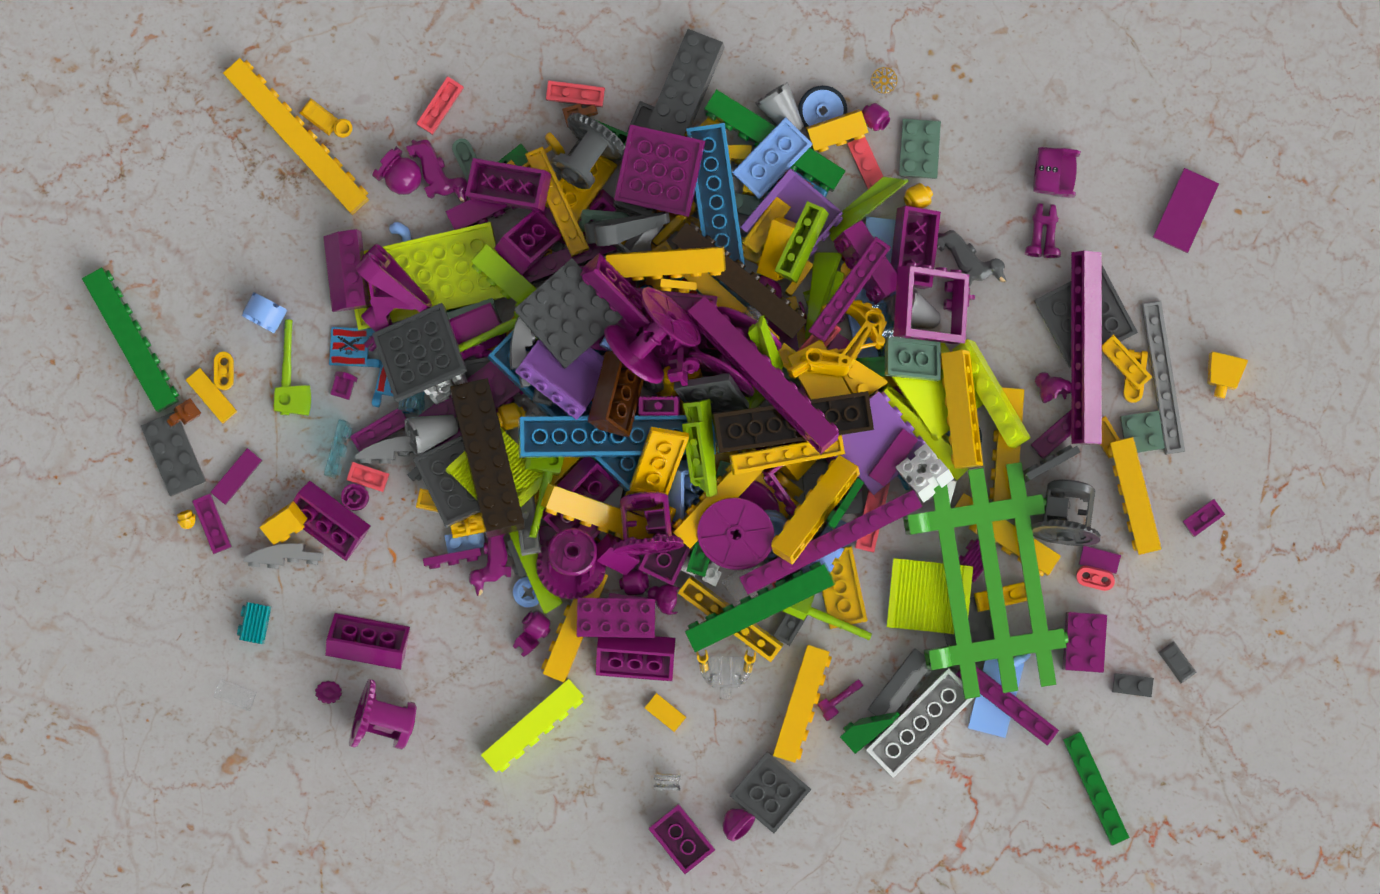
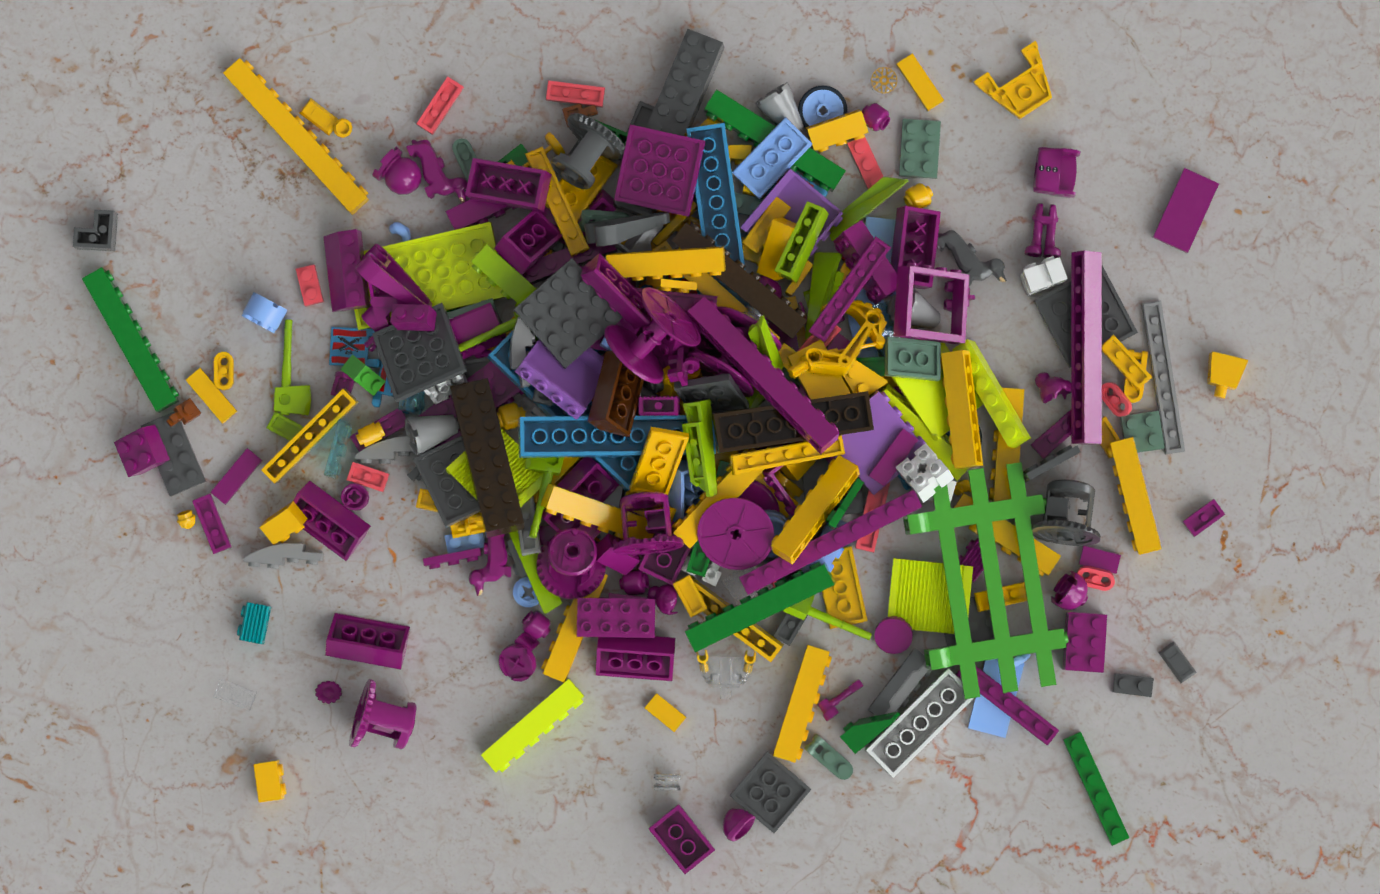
(101, 236): none -> dark grey brick
(141, 450): none -> magenta brick
(269, 781): none -> yellow brick
(284, 426): none -> lime tile
(309, 285): none -> coral plate
(309, 436): none -> yellow brick
(363, 375): none -> bright green brick
(370, 434): none -> yellow brick
(413, 317): none -> magenta brick
(517, 662): none -> magenta tile
(690, 595): none -> yellow tile
(830, 758): none -> sand green plate
(893, 635): none -> magenta tile
(920, 82): none -> yellow tile
(962, 486): none -> yellow arm
(1025, 91): none -> yellow wing
(1043, 276): none -> white brick
(1070, 591): none -> magenta cylinder
(1115, 400): none -> coral plate

